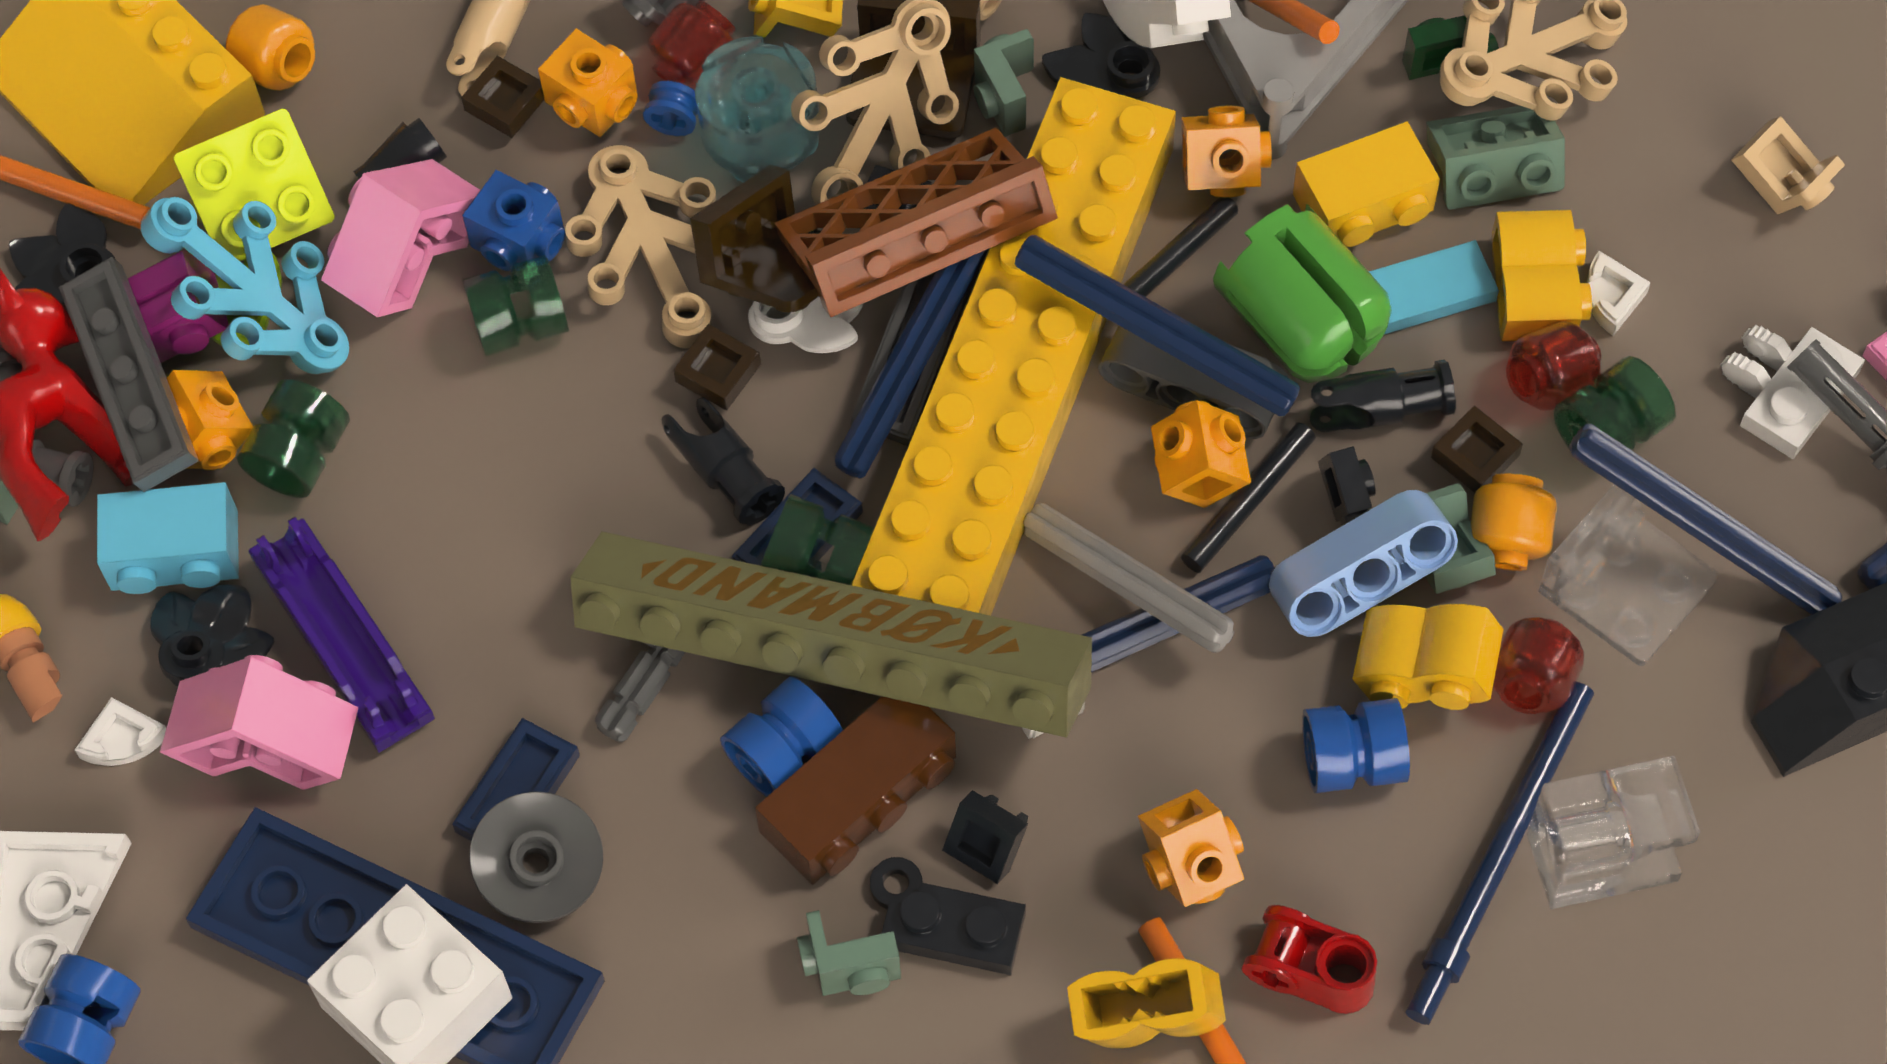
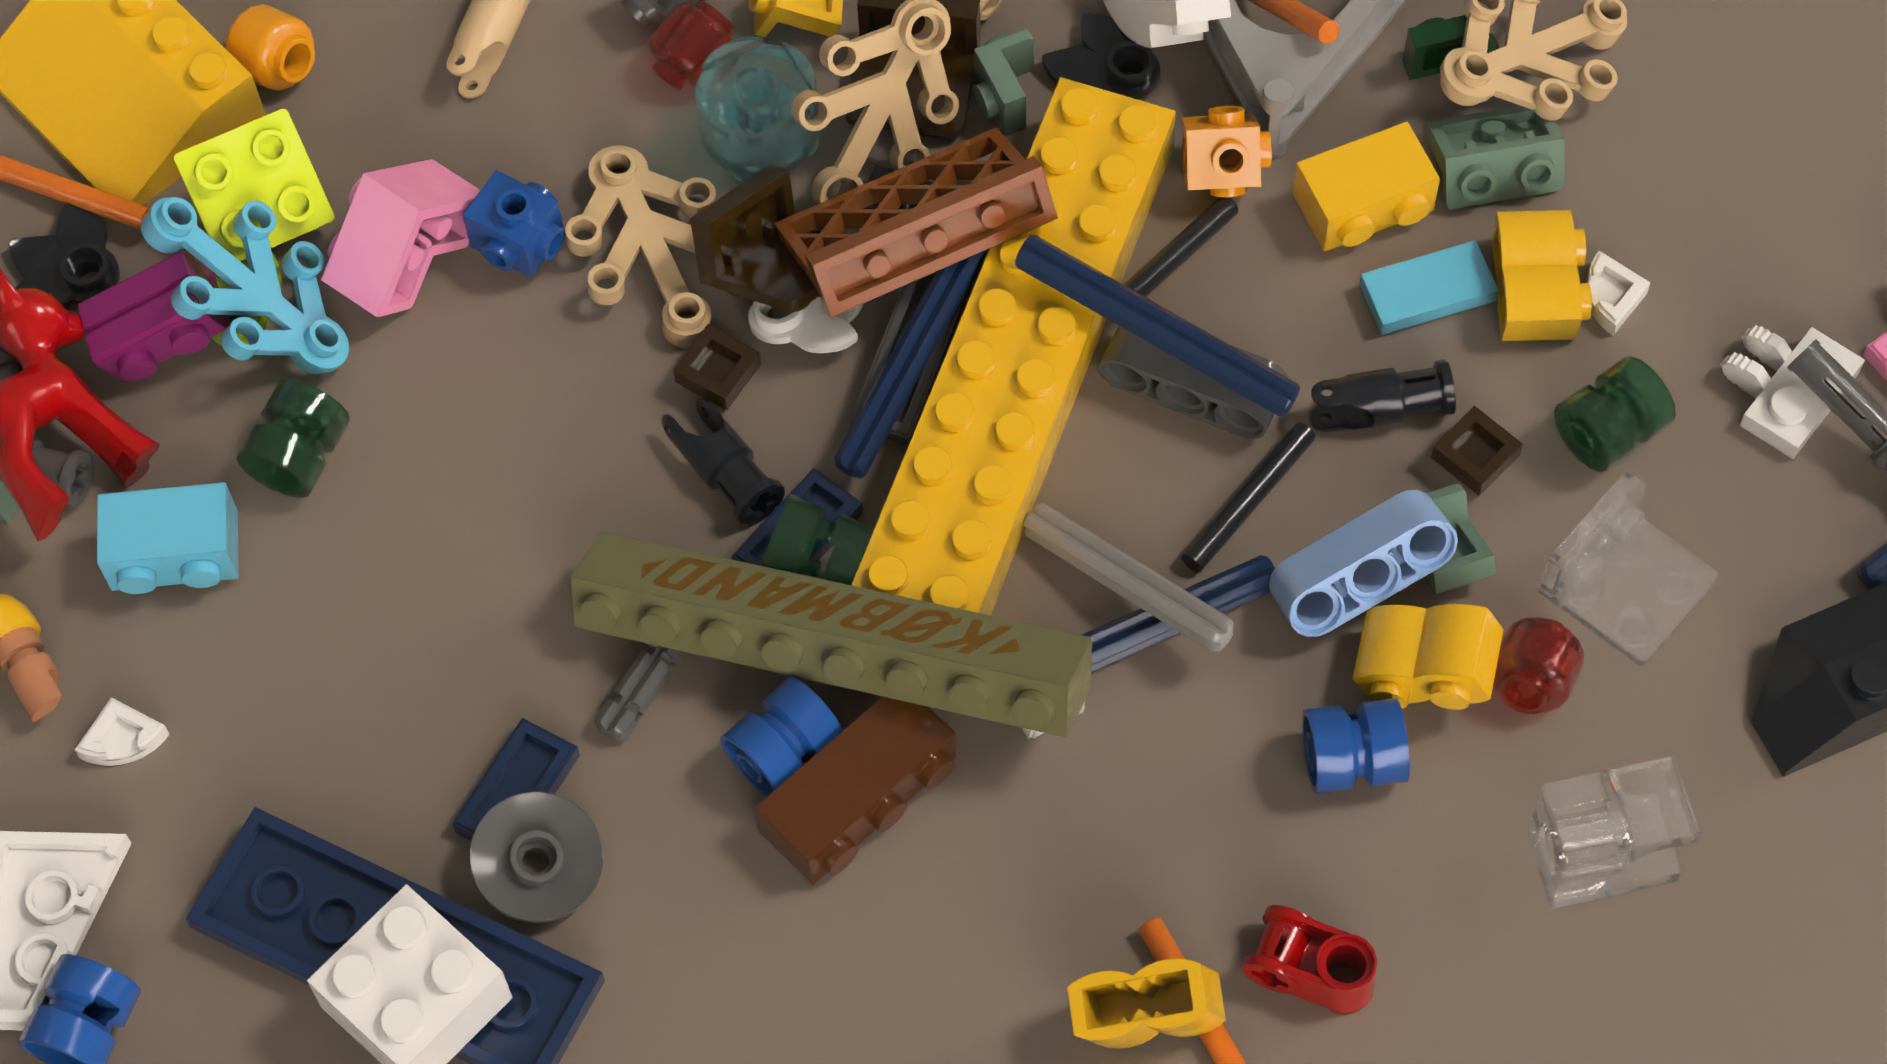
(128, 374): dark grey tile -> none
(205, 631): black plate -> none
(210, 416): light orange brick -> none
(260, 720): bright pink brick -> none
(341, 634): dark purple piece -> none
(403, 147): black cone -> none
(495, 313): clear green wheel -> none
(503, 96): dark brown plate -> none
(589, 83): light orange brick -> none
(671, 108): blue bush -> none
(853, 965): sand green bracket -> none
(948, 921): black hinge -> none
(985, 836): black tile -> none
(1191, 849): light orange brick -> none
(1200, 453): light orange brick -> none
(1305, 295): bright green cylinder -> none
(1347, 484): black plate -> none
(1449, 954): dark blue bar -> none
(1514, 519): light orange head -> none
(1552, 364): clear red head -> none
(1703, 520): dark blue axle -> none
(1785, 168): tan bracket -> none

